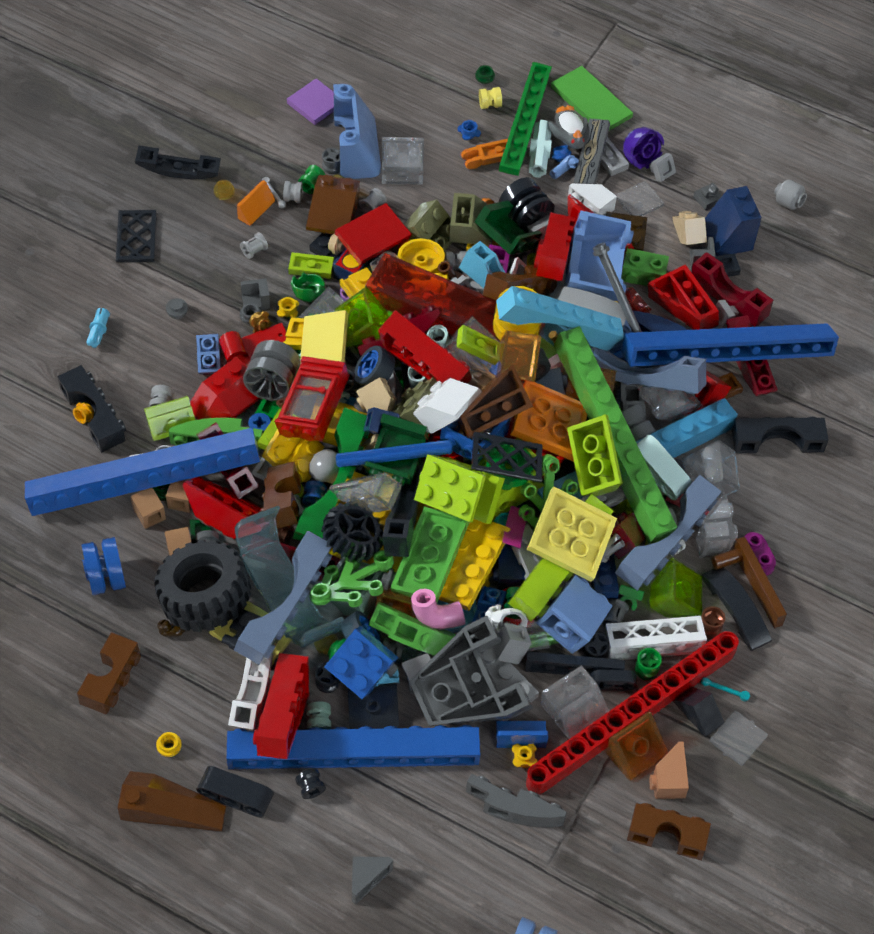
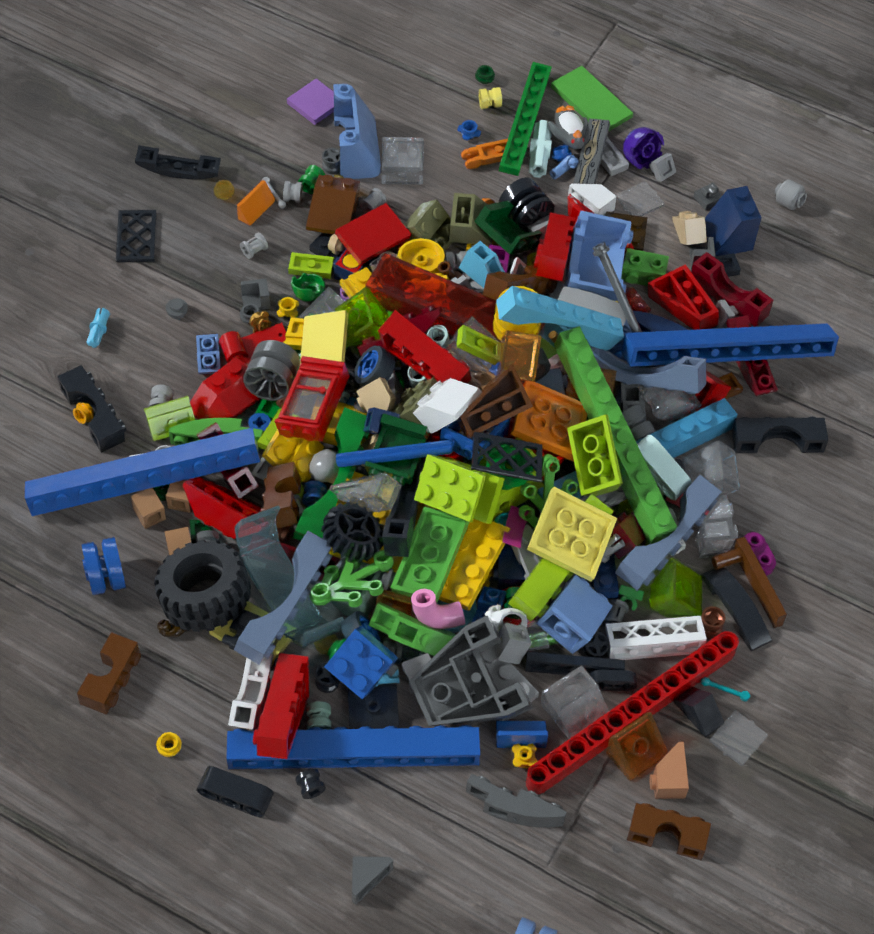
(163, 802): reddish brown wedge -> none
(652, 660): green wheel -> none

